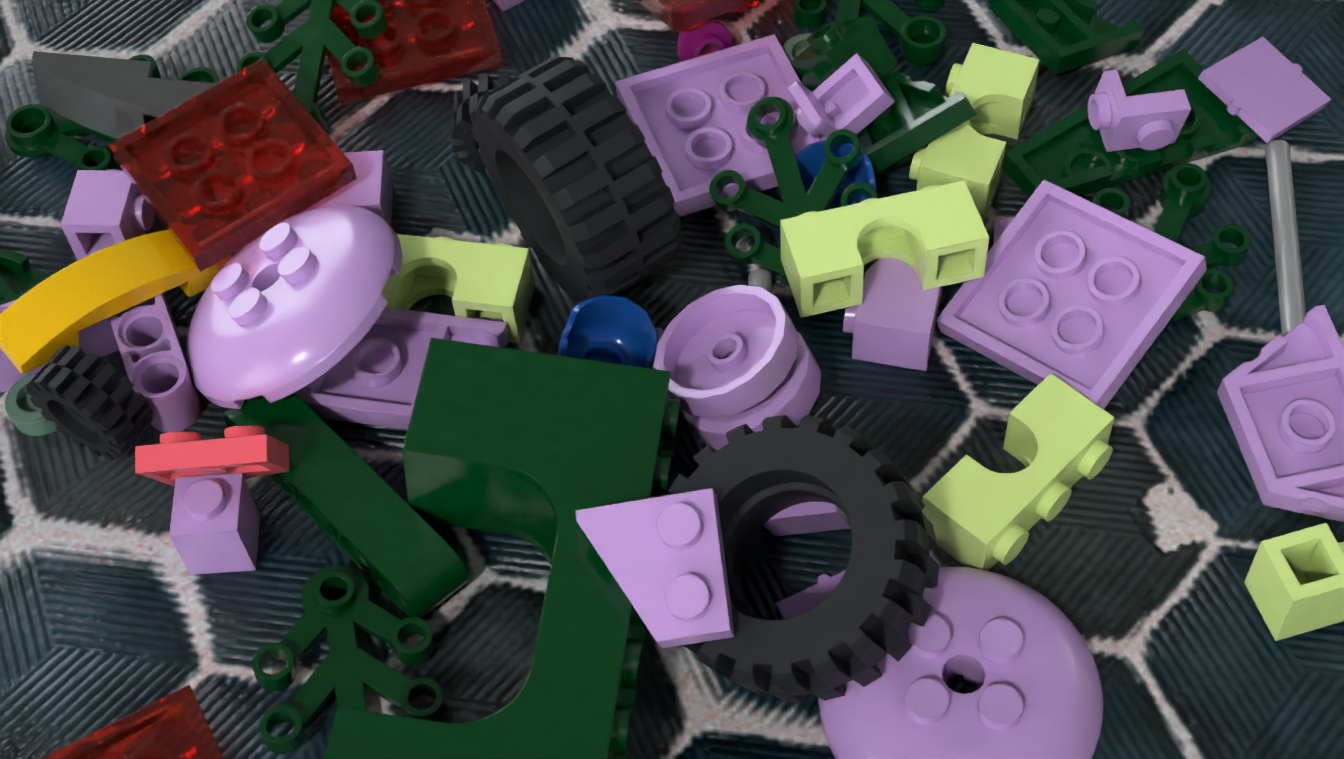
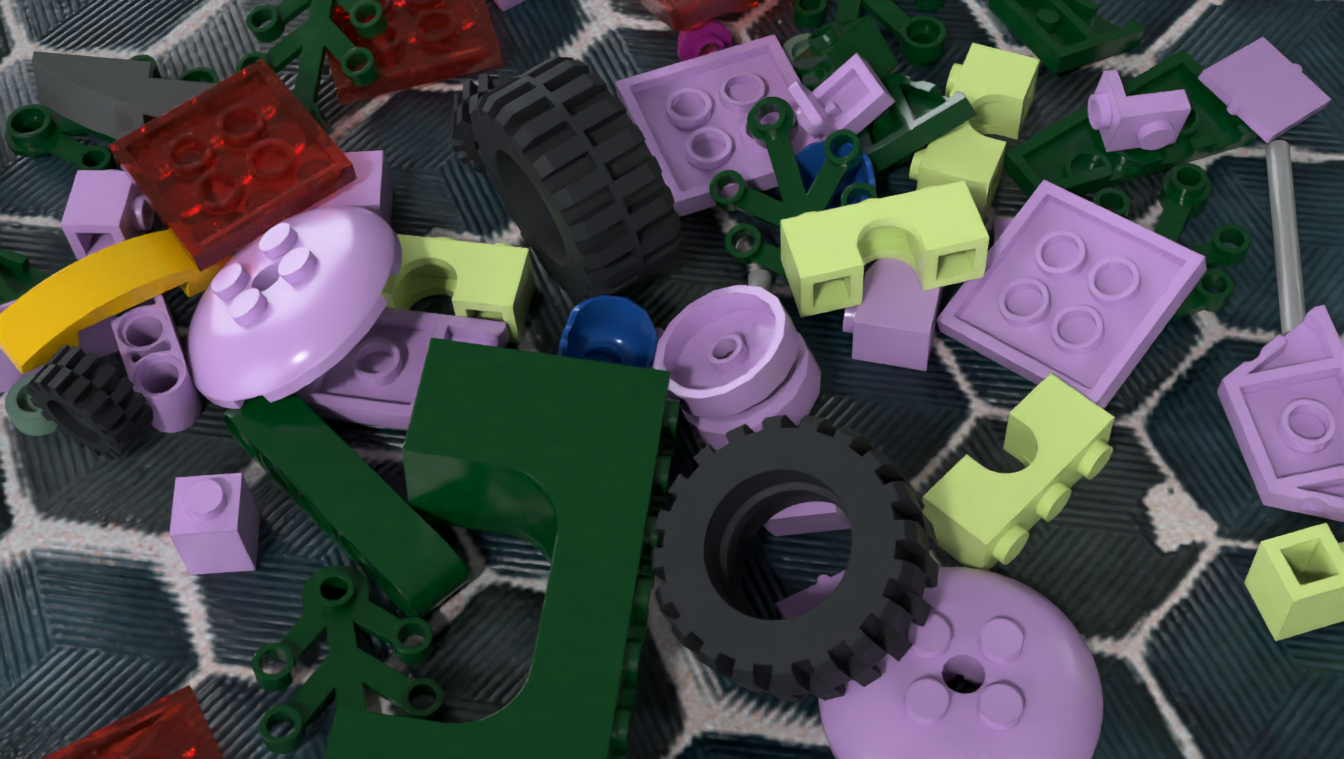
(185, 455): coral wing -> none
(667, 563): lavender wing -> none

